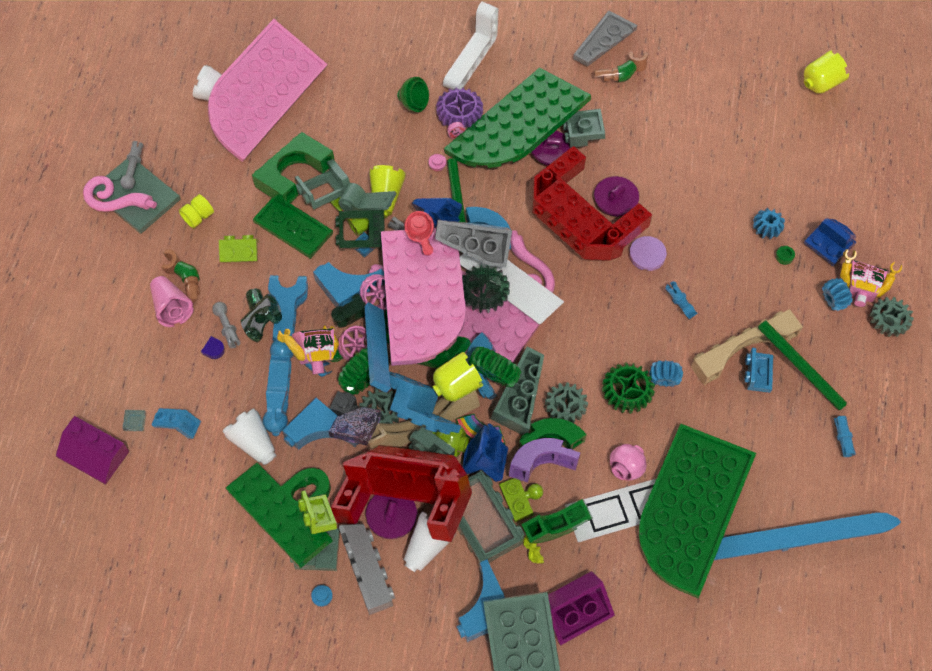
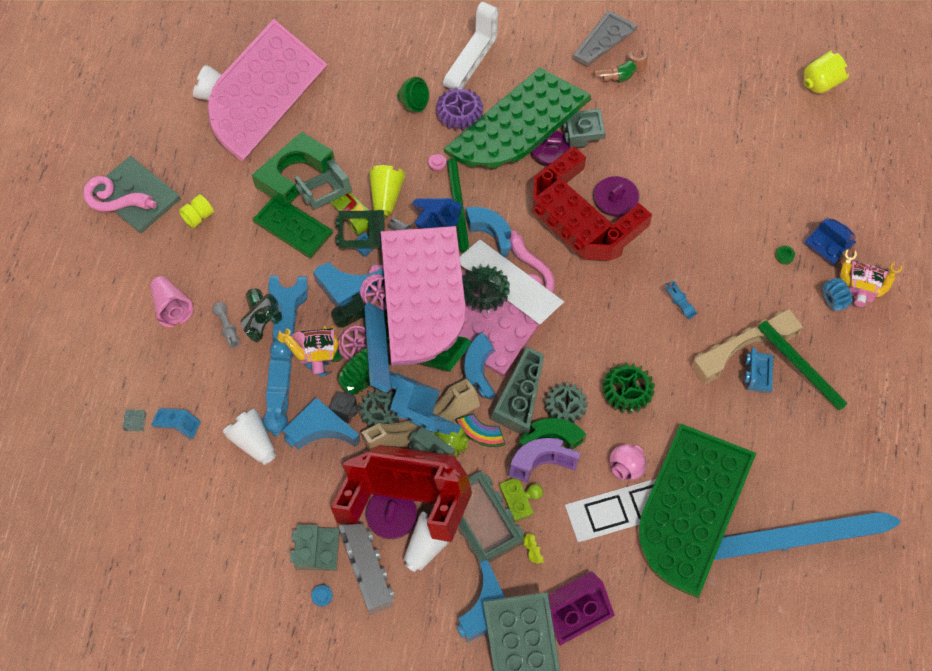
(91, 450): magenta slope -> none
(127, 180): light grey pin -> none
(185, 271): nougat piece -> none
(213, 348): dark purple tile -> none
(238, 249): lime bracket -> none
(279, 513): green plate -> none
(317, 513): lime bracket -> none
(356, 199): sand green door -> none
(356, 425): clear purple plate -> none
(419, 228): coral hair -> none
(455, 129): bright pink tile -> none
(456, 379): neon yellow cylinder -> none
(481, 241): light grey wedge -> none
(486, 453): blue piece -> none
(495, 366): green gear -> none
(558, 524): green arch -> none
(647, 253): lavender tile -> none
(666, 373): dark azure gear -> none
(768, 223): dark azure gear -> none
(844, 436): dark azure pin -> none
(891, 316): sand green gear -> none

